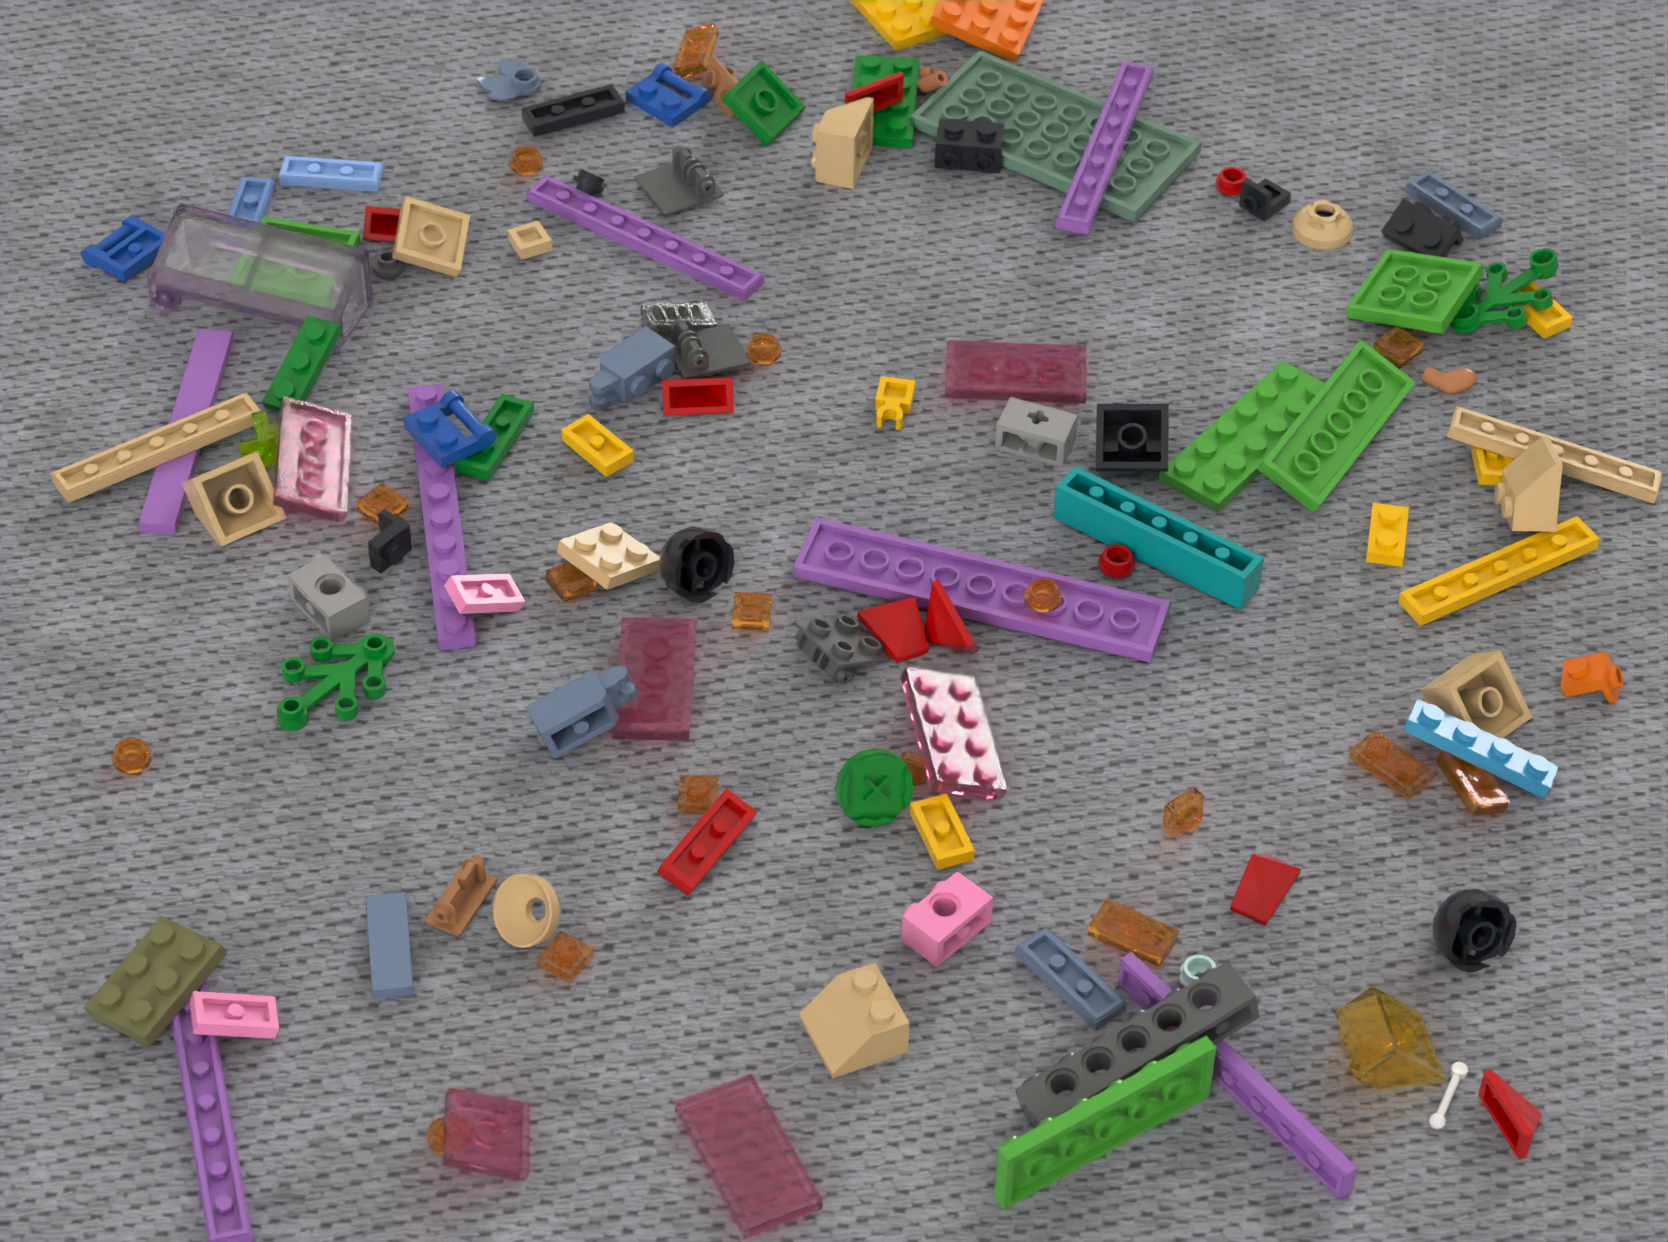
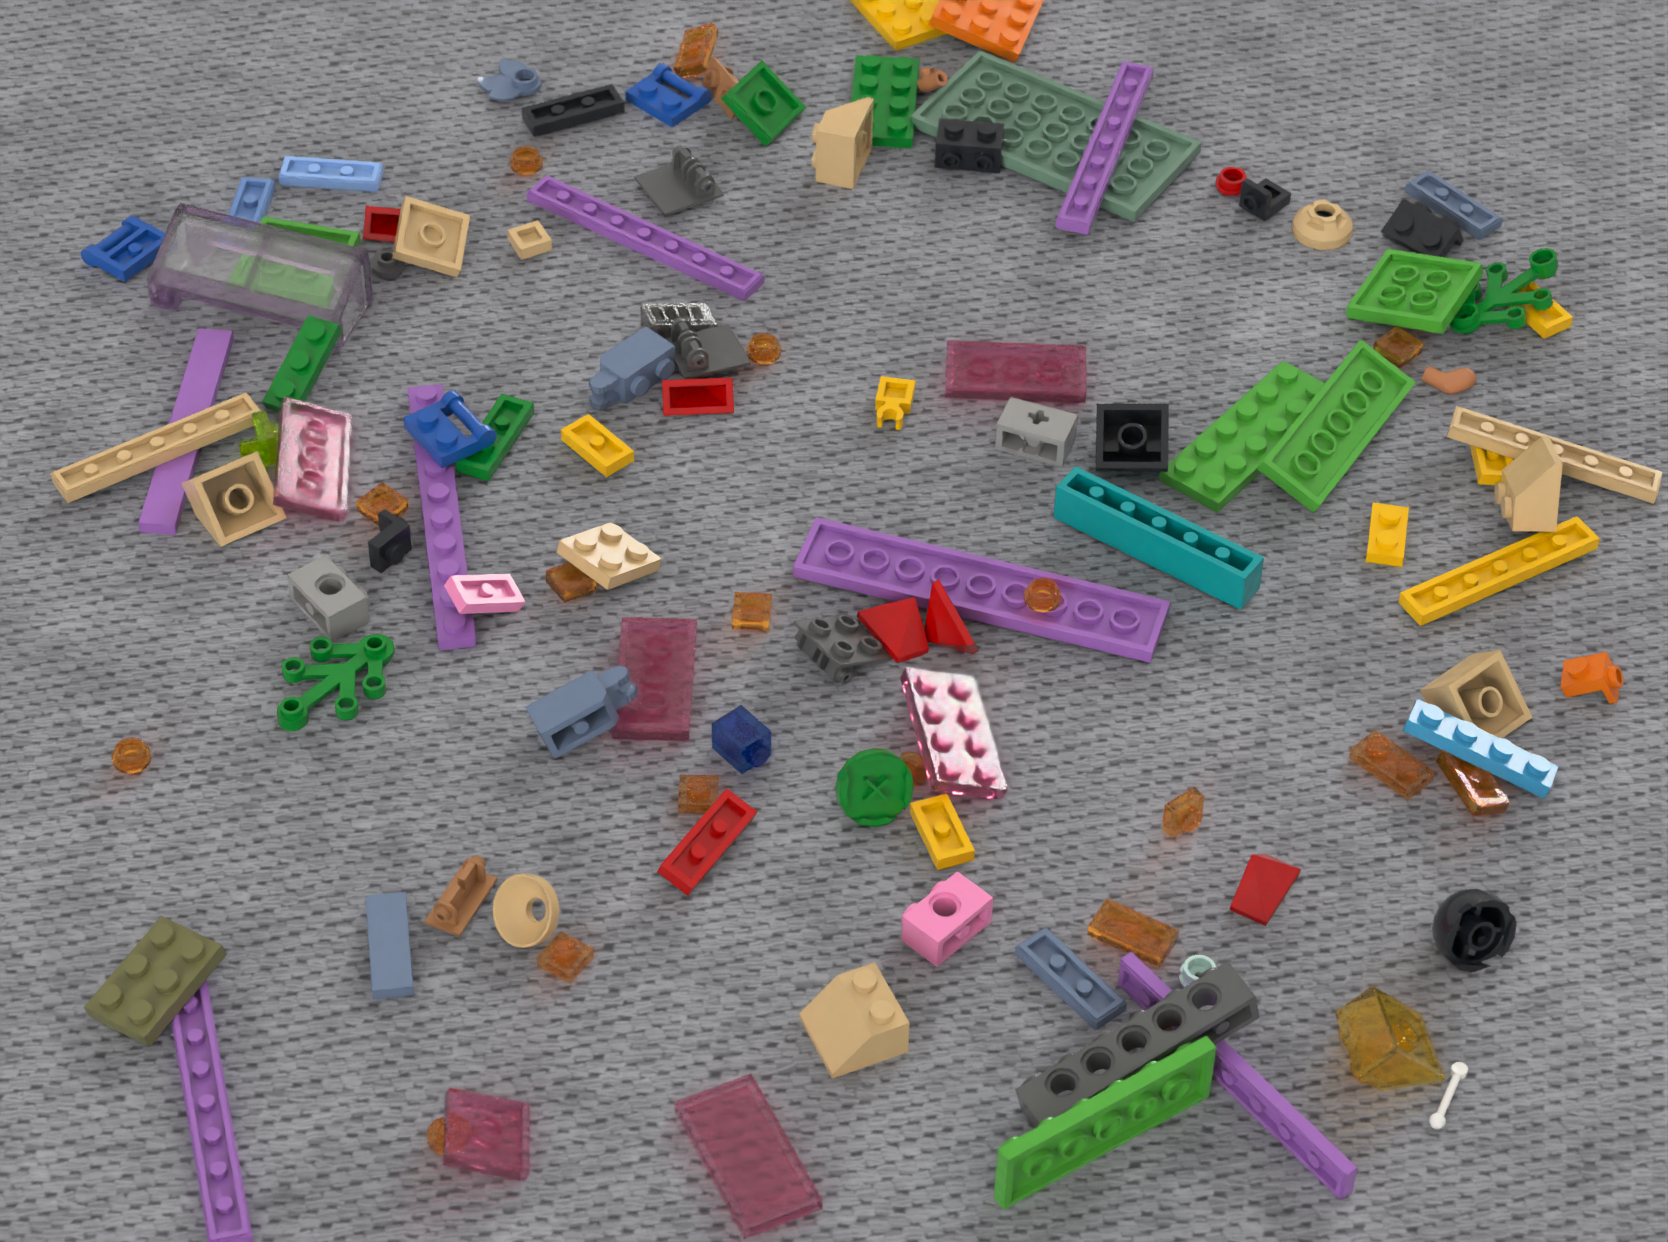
(234, 1015): bright pink plate -> none
(588, 182): black plate -> none
(695, 556): black cylinder -> none
(741, 739): none -> clear blue brick
(884, 91): red slope -> none
(1116, 561): red plate -> none
(1510, 1111): red slope -> none

